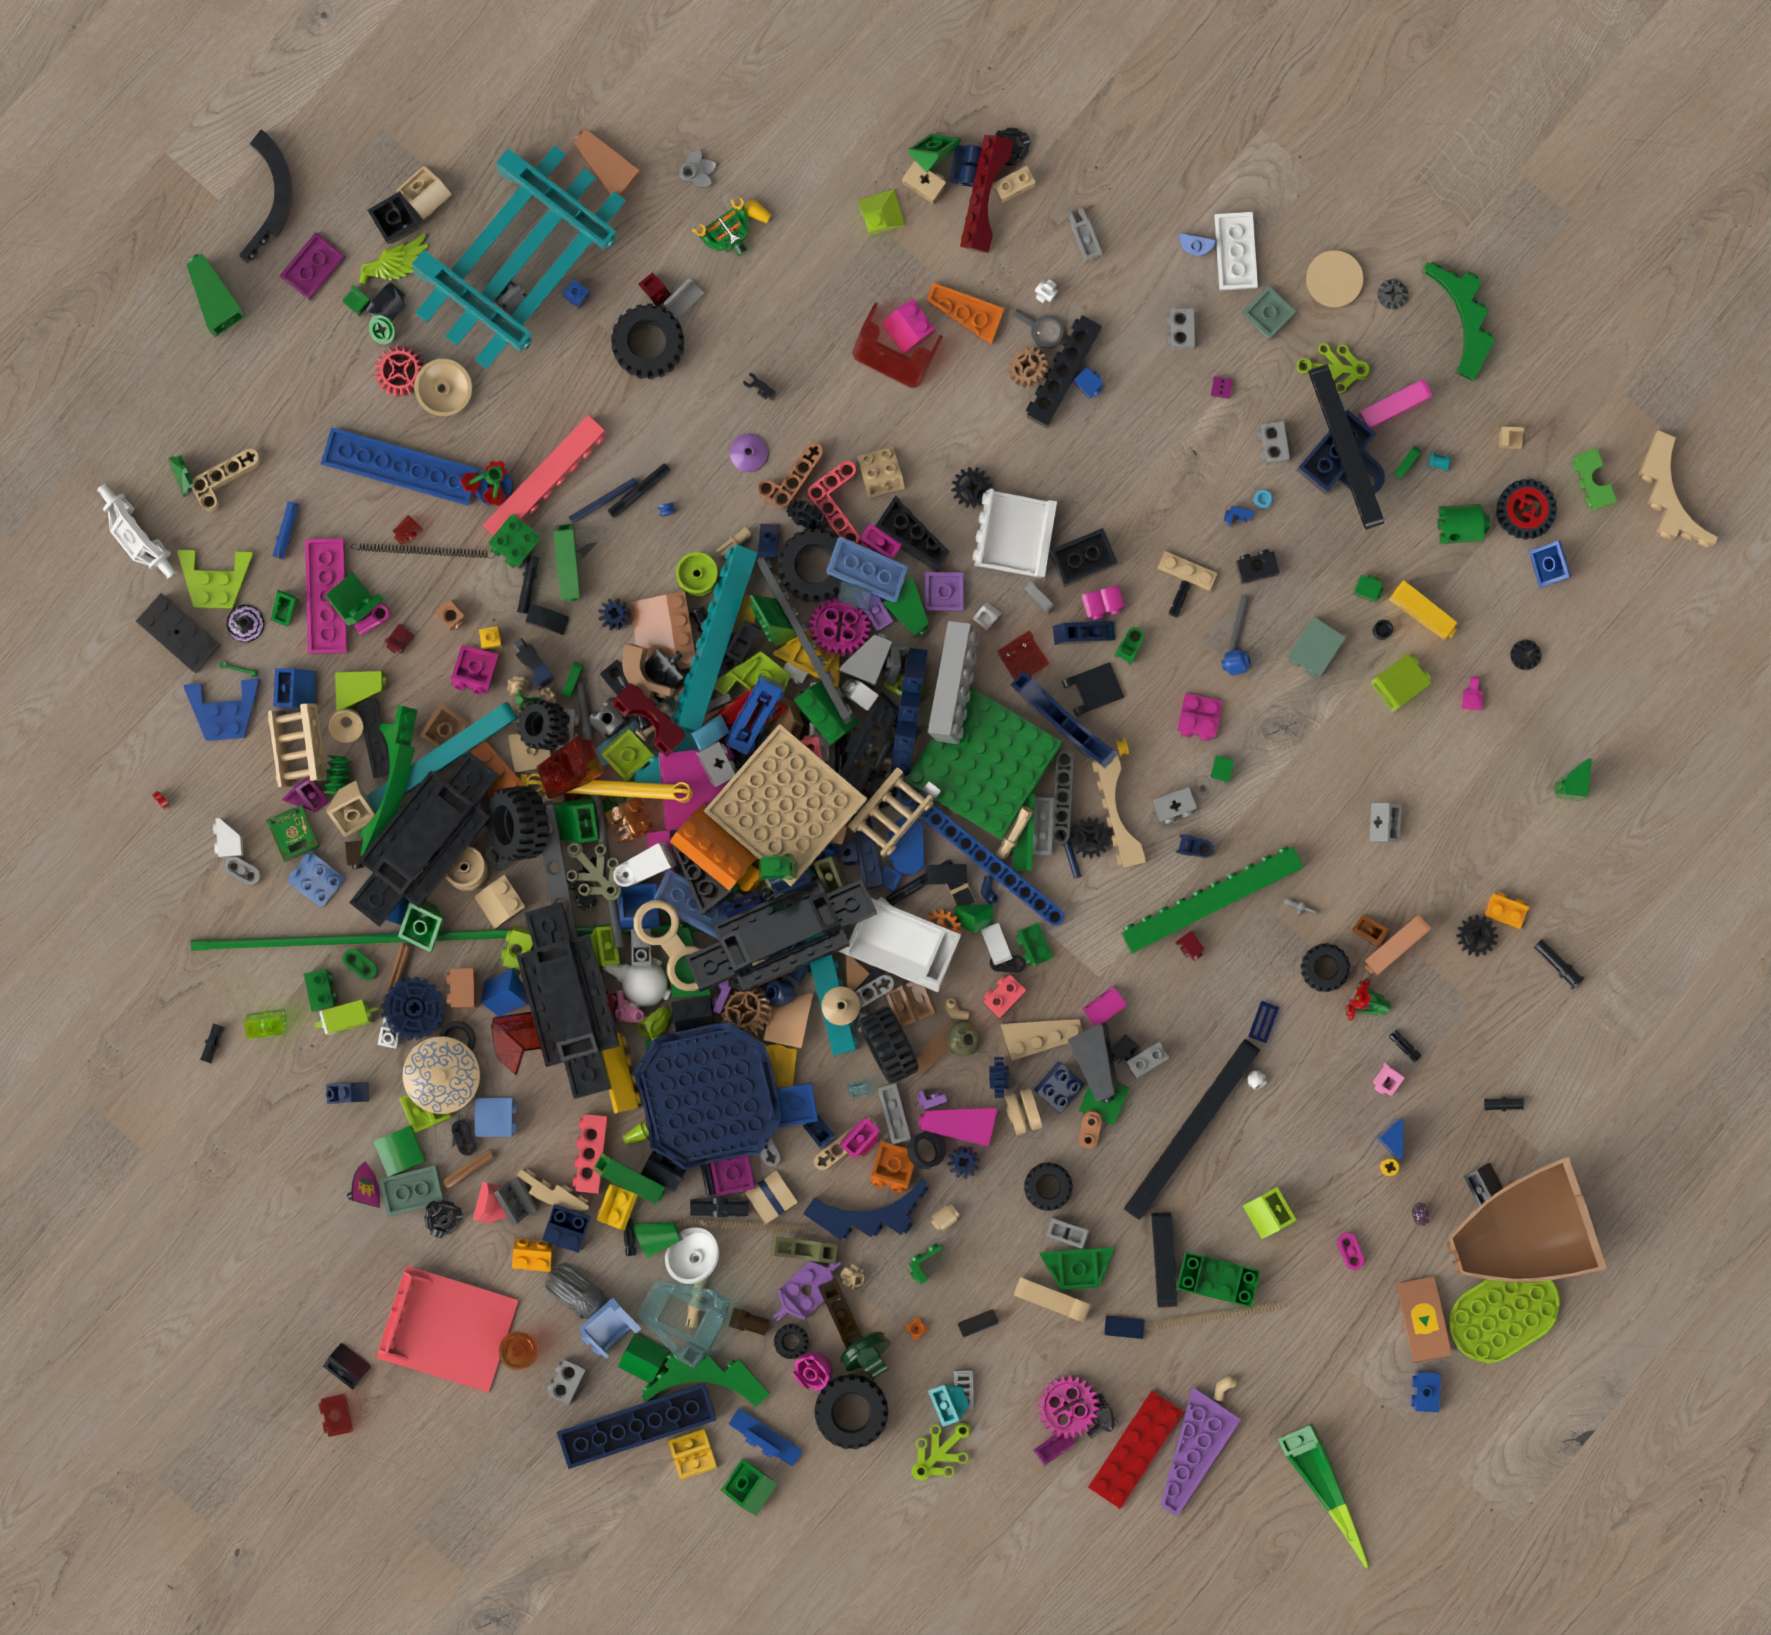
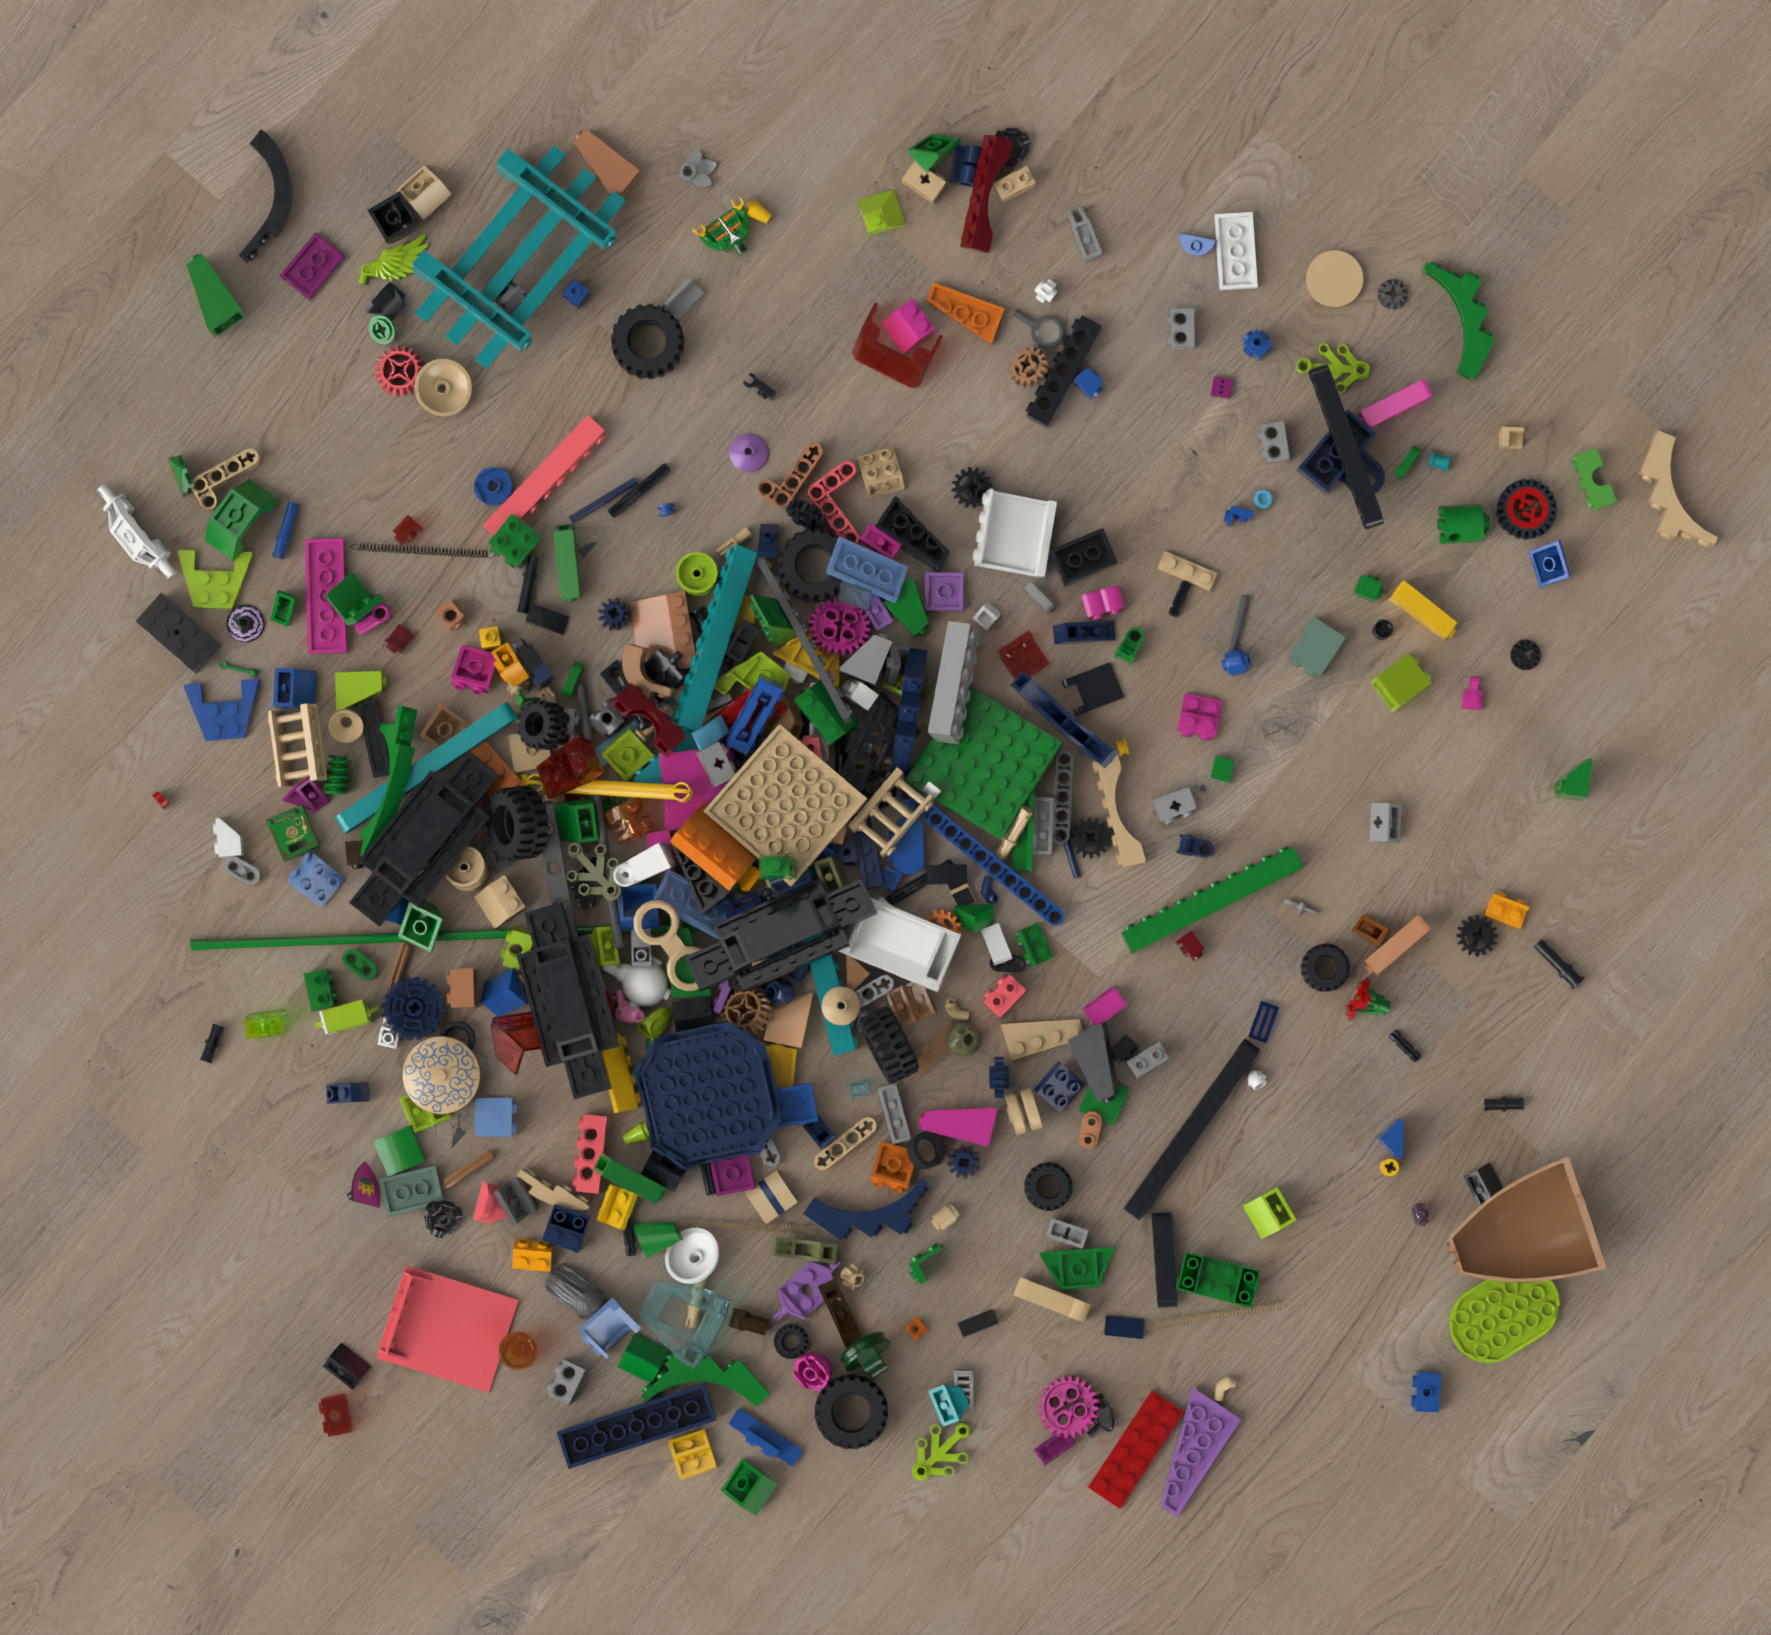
(236, 516): none -> green slope
(350, 809): tan slope -> none
(356, 301): green panel -> none
(396, 466): blue plate -> none
(459, 1139): black beam -> none
(493, 475): red plant -> none
(509, 665): none -> light orange brick
(654, 289): dark red bracket -> none
(719, 1207): black piece -> none
(860, 1138): dark pink slope -> none
(935, 1099): medium lavender bracket -> none
(1248, 574): black brick -> none
(1256, 351): none -> blue brick
(1268, 312): sand green plate -> none
(1311, 1460): green plate -> none
(1350, 1251): dark pink plate -> none
(1394, 1080): bright pink brick -> none
(1423, 1319): nougat slope -> none

